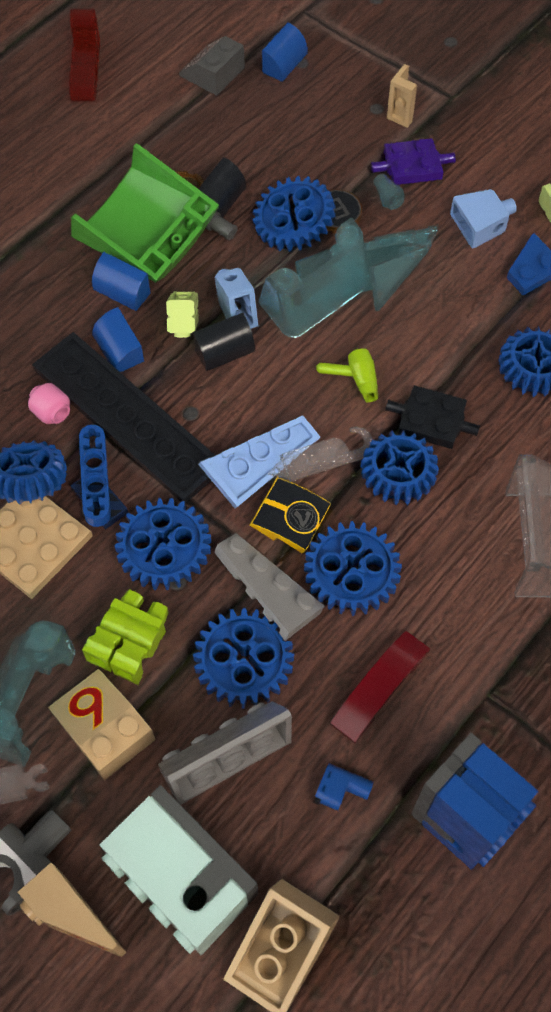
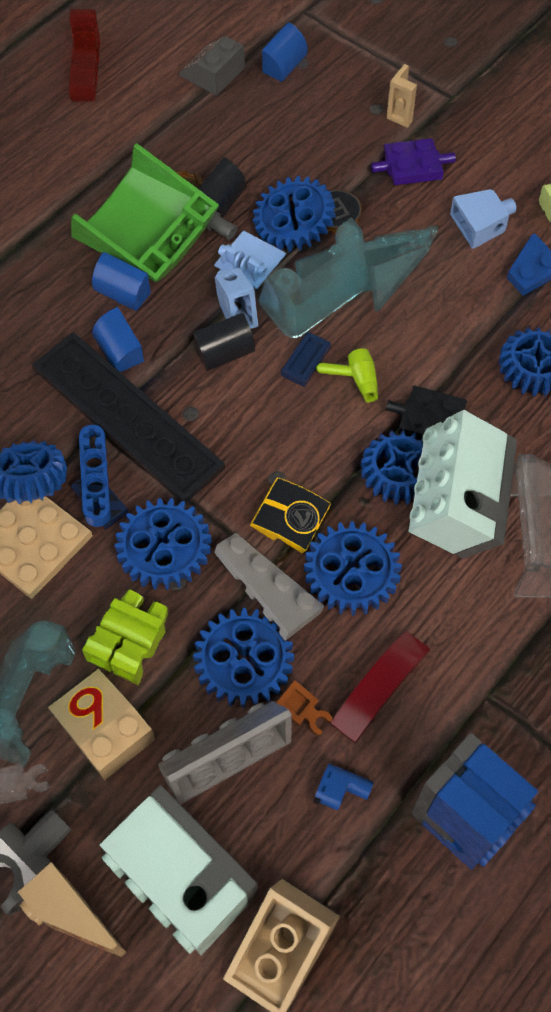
(49, 403): bright pink head -> none
(182, 313): yellowish green brick -> none
(246, 467): light blue wing -> none
(252, 256): none -> light blue hinge
(301, 706): none -> dark orange plate
(305, 359): none -> dark blue tile
(319, 457): clear plate -> none
(389, 192): clear light blue cone -> none
(463, 485): none -> light aqua piece

